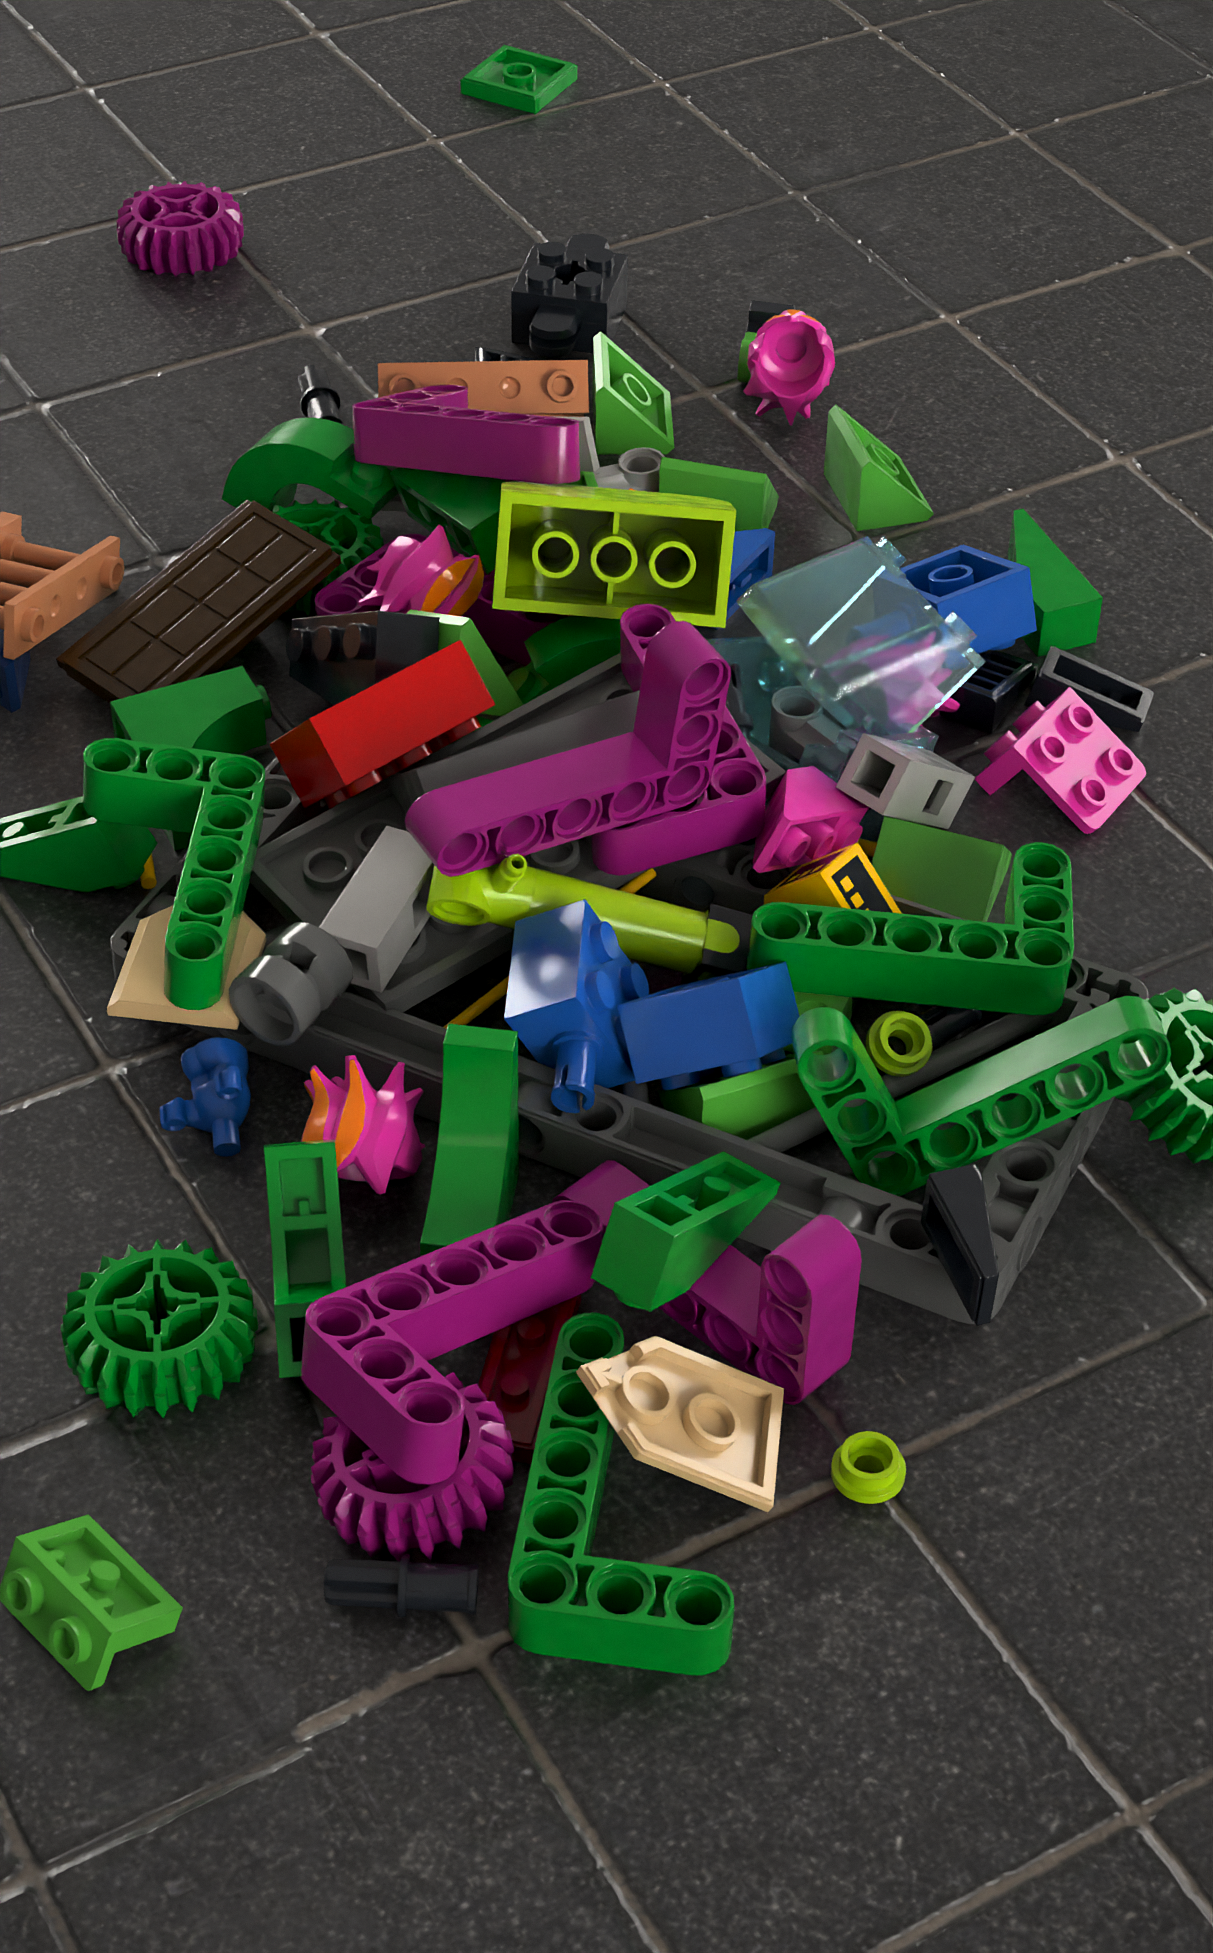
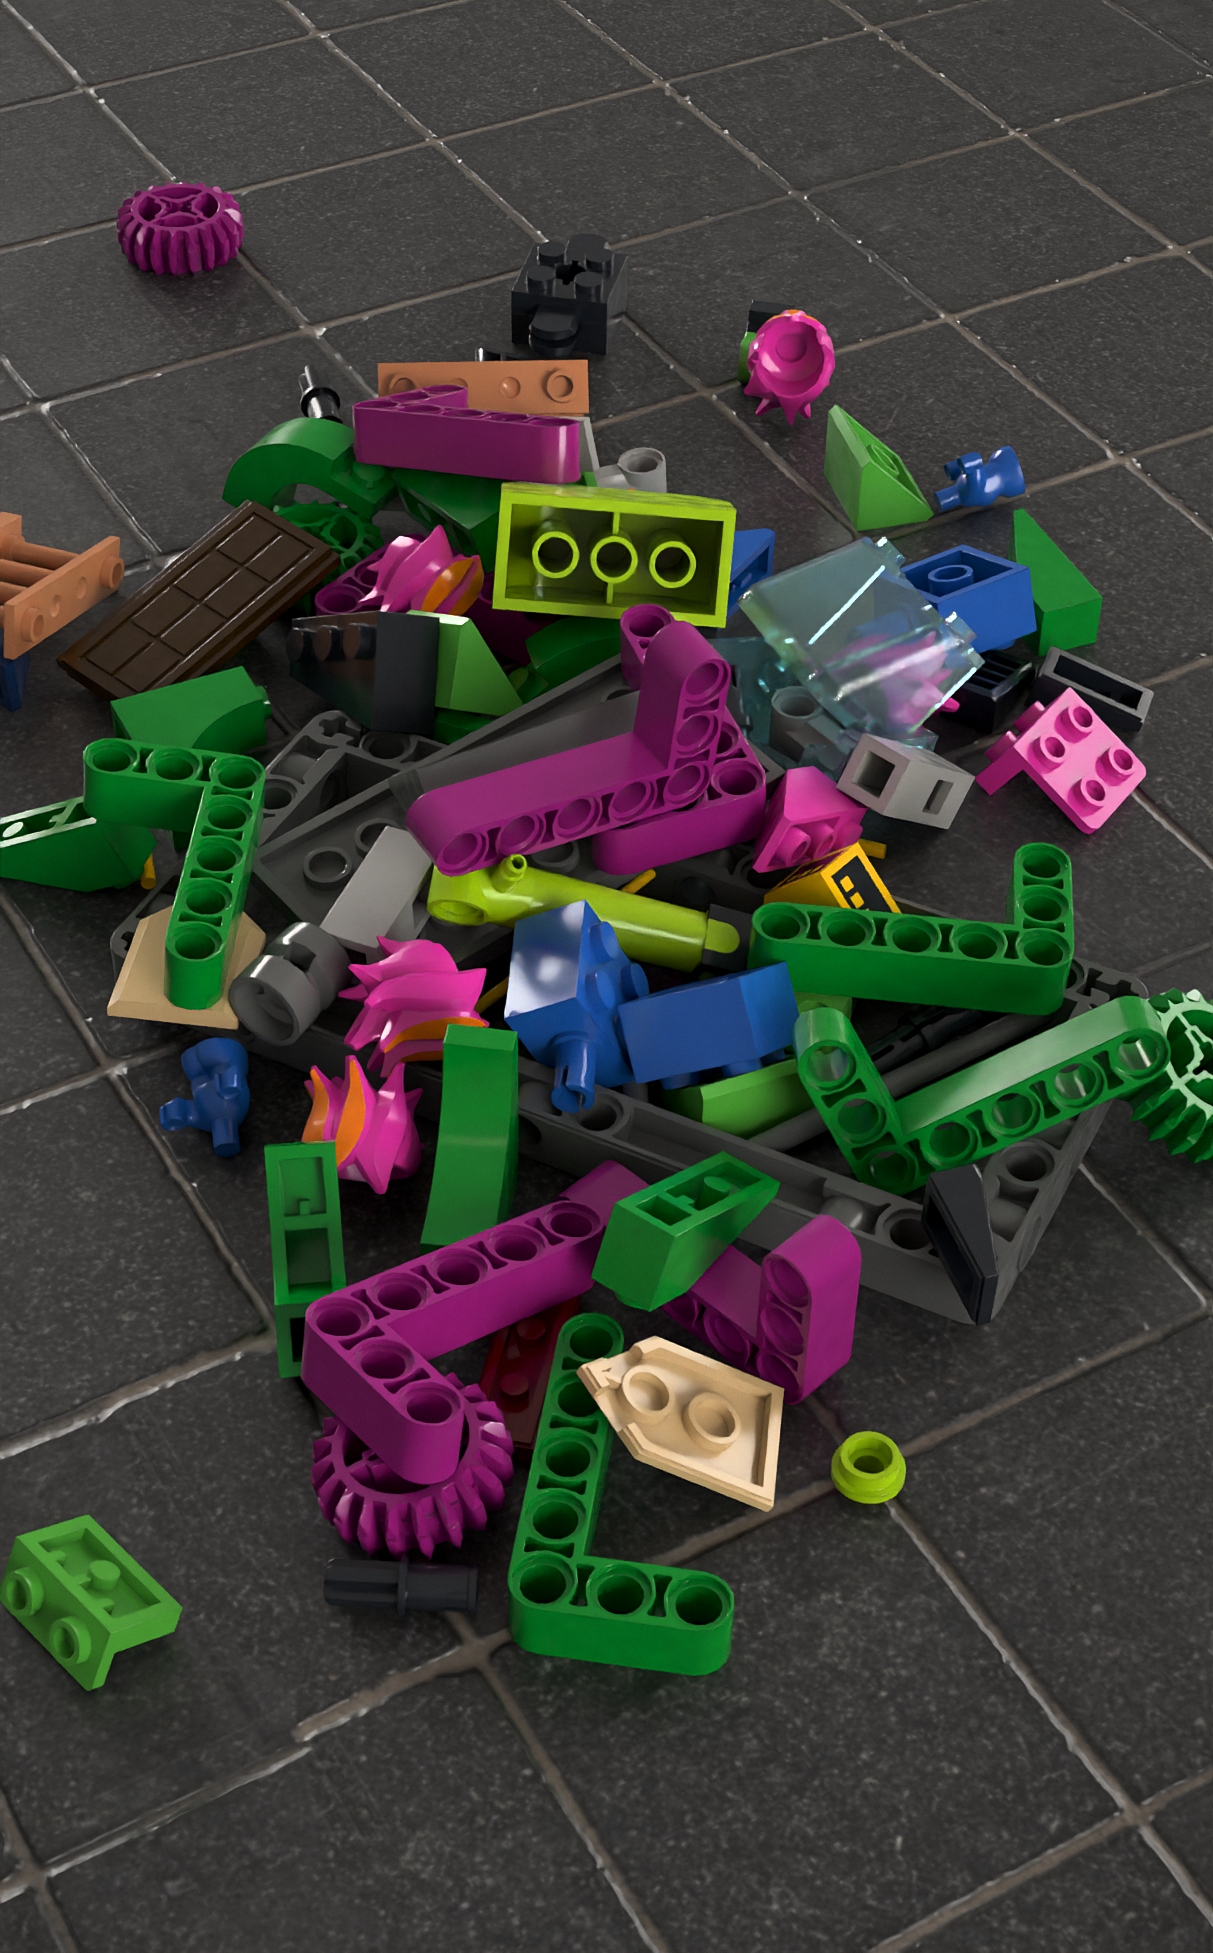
(116, 1334): green gear -> none
(384, 728): red brick -> none
(411, 1003): none -> dark pink hair
(519, 79): green tile -> none
(627, 403): bright green slope -> none
(746, 490): bright green slope -> none
(911, 1031): lime plate -> none
(940, 868): bright green slope -> none
(981, 483): none -> blue piece

